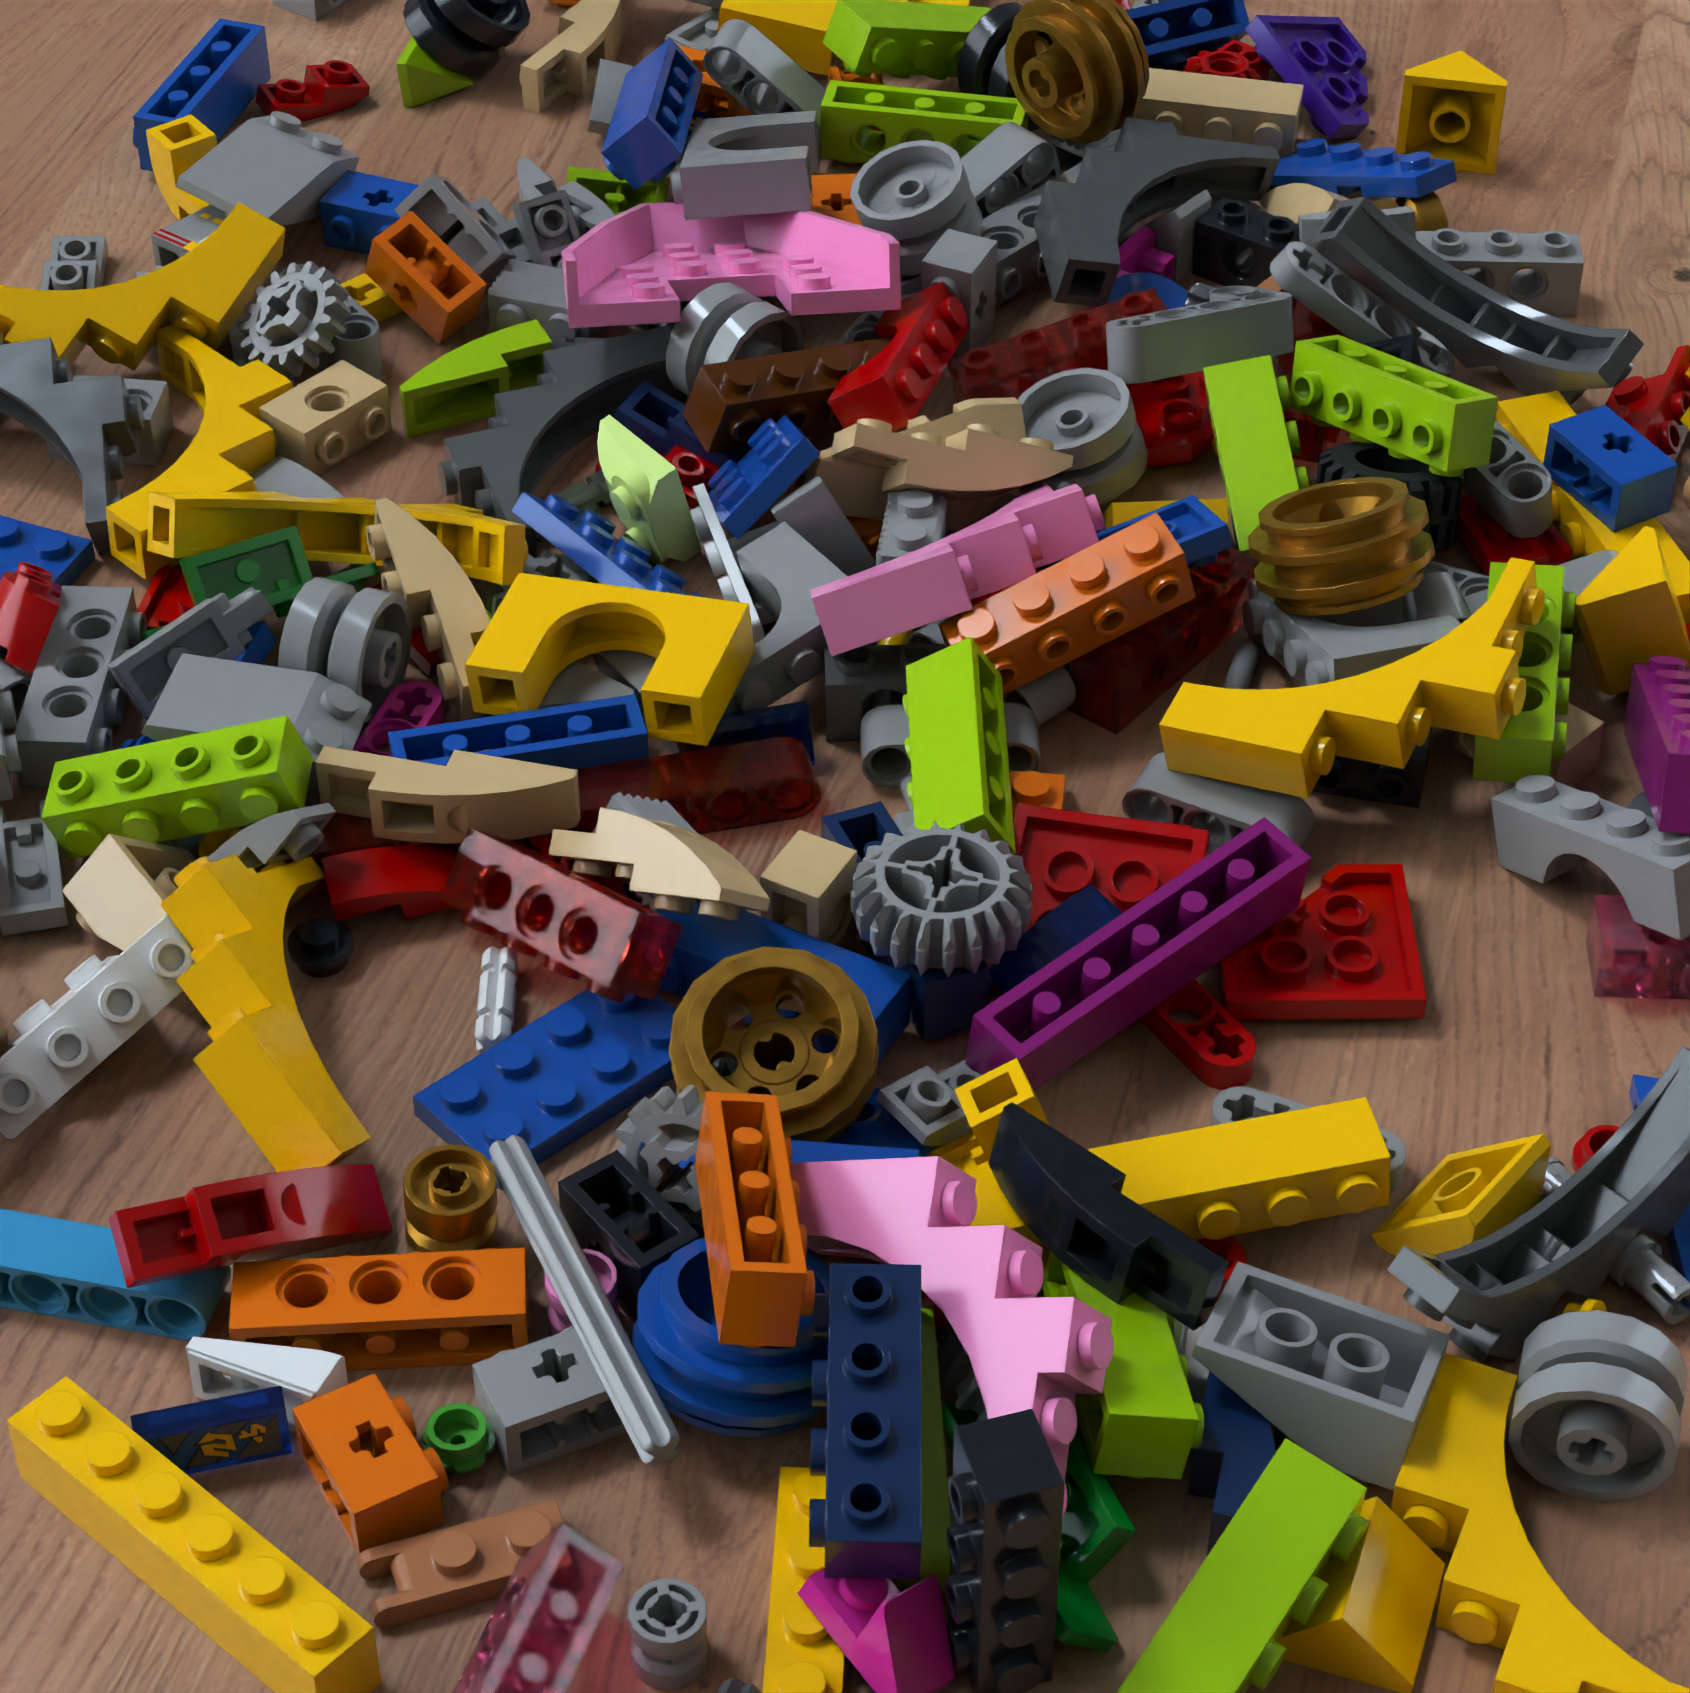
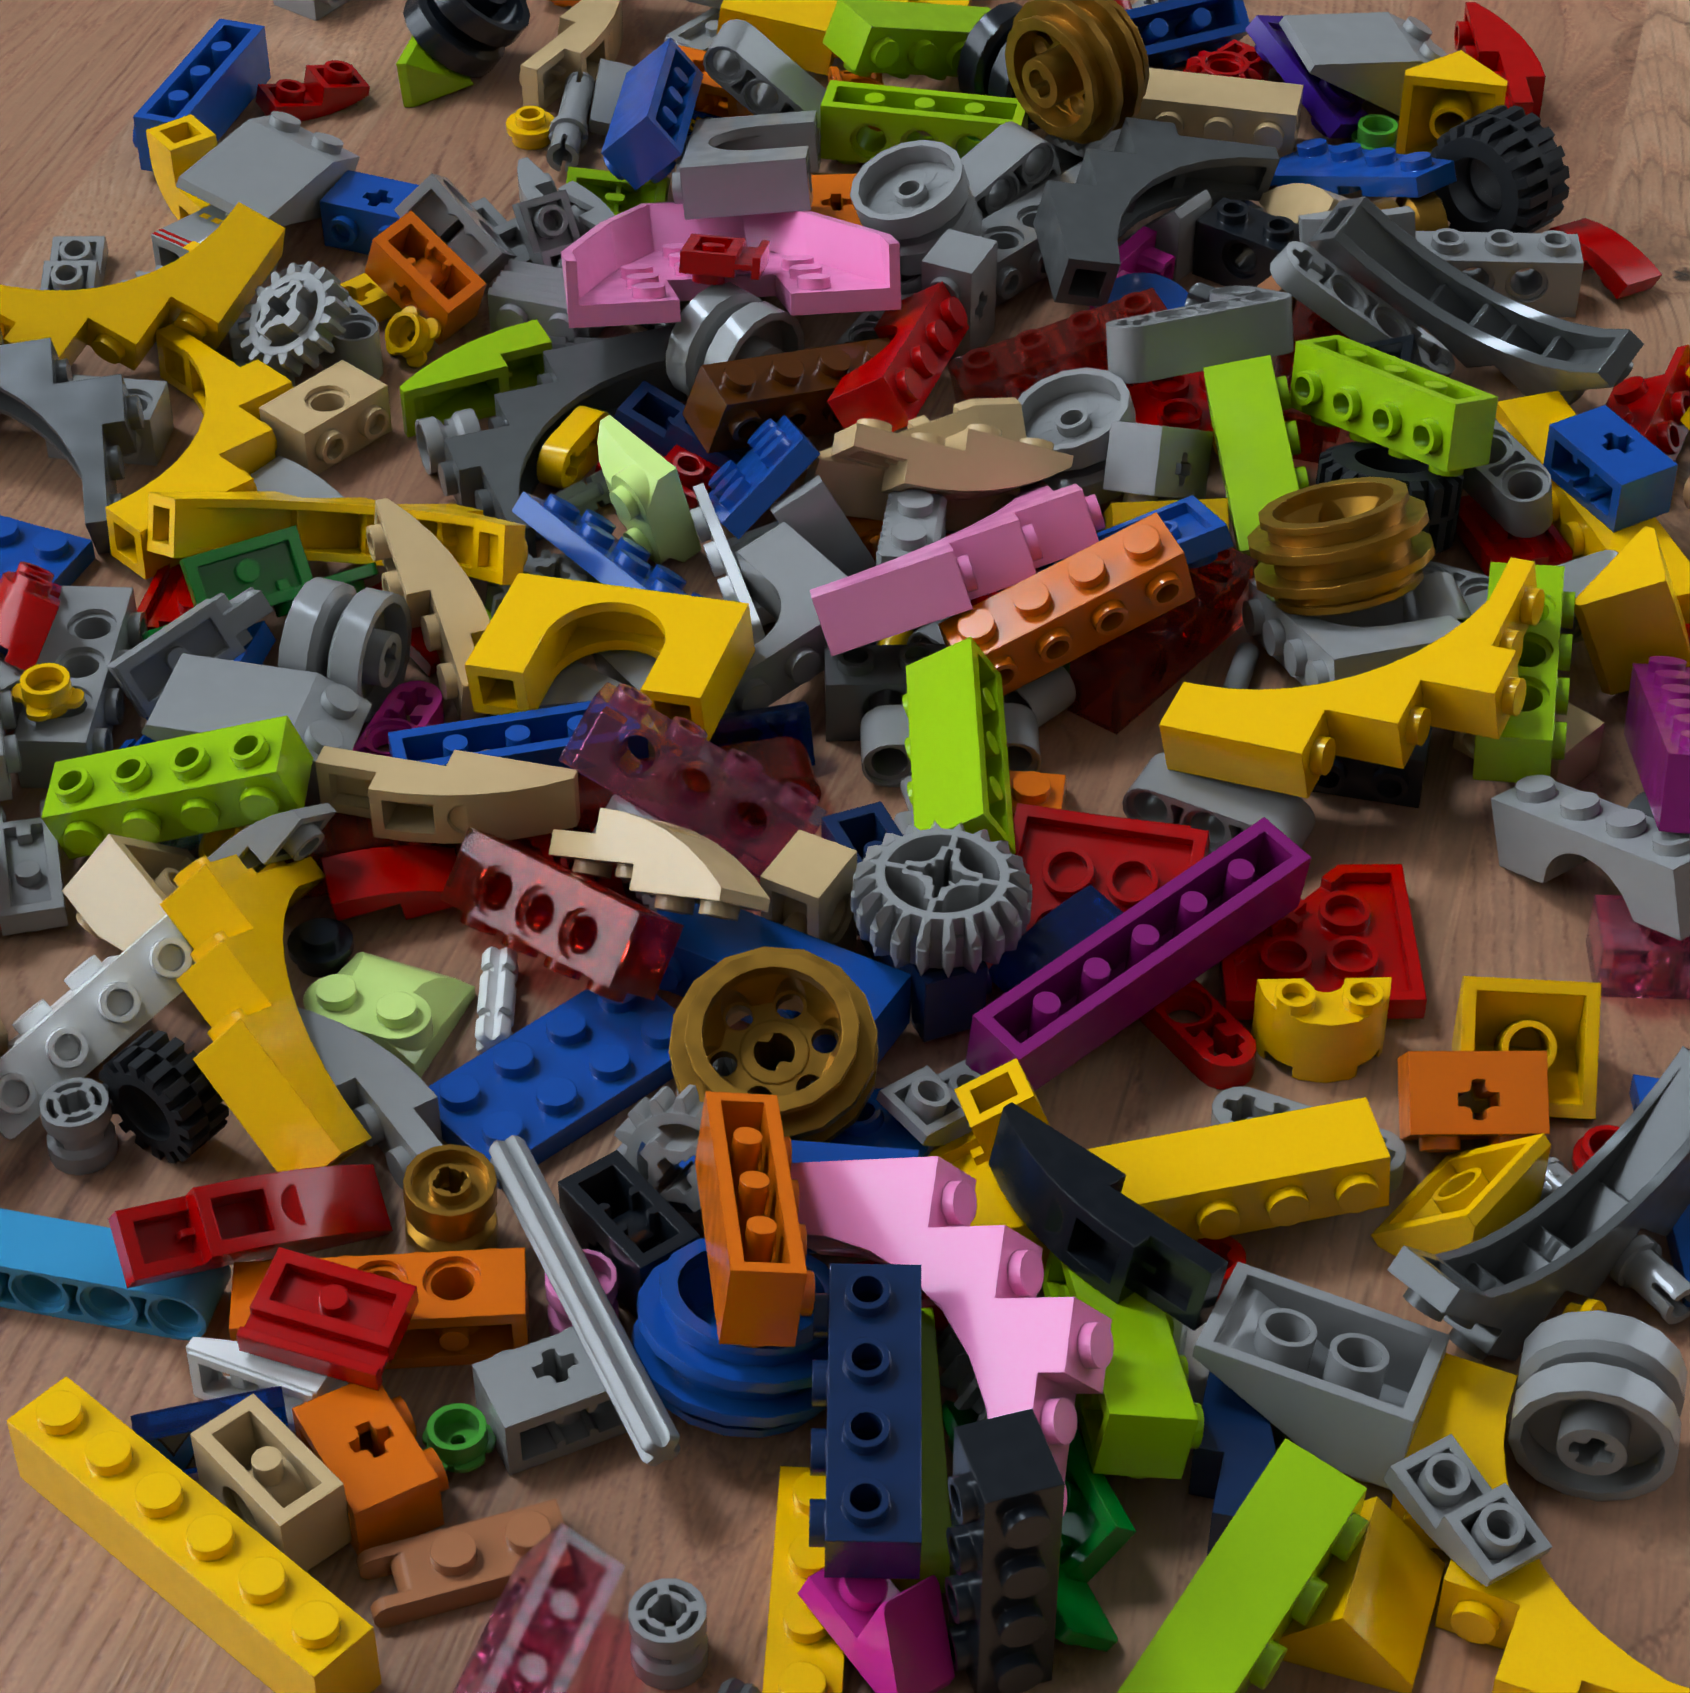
(47, 692): none -> yellow plate
(78, 1126): none -> light grey wheel
(163, 1096): none -> black tyre
(273, 1482): none -> tan brick
(328, 1318): none -> red plate
(380, 1091): none -> light grey slope
(393, 1005): none -> yellowish green slope
(411, 335): none -> yellow plate
(431, 435): none -> light grey wheel
(529, 127): none -> yellow plate
(570, 127): none -> light grey pin
(571, 449): none -> yellow beam
(658, 787): none -> clear pink brick
(716, 257): none -> red plate
(1157, 462): none -> light grey brick
(1321, 1031): none -> yellow cylinder
(1362, 51): none -> light grey slope
(1376, 132): none -> bright green plate
(1470, 1521): none -> light grey slope
(1504, 171): none -> black tyre
(1505, 53): none -> red slope
(1509, 1080): none -> orange brick
(1536, 1017): none -> yellow slope
(1613, 258): none -> red slope

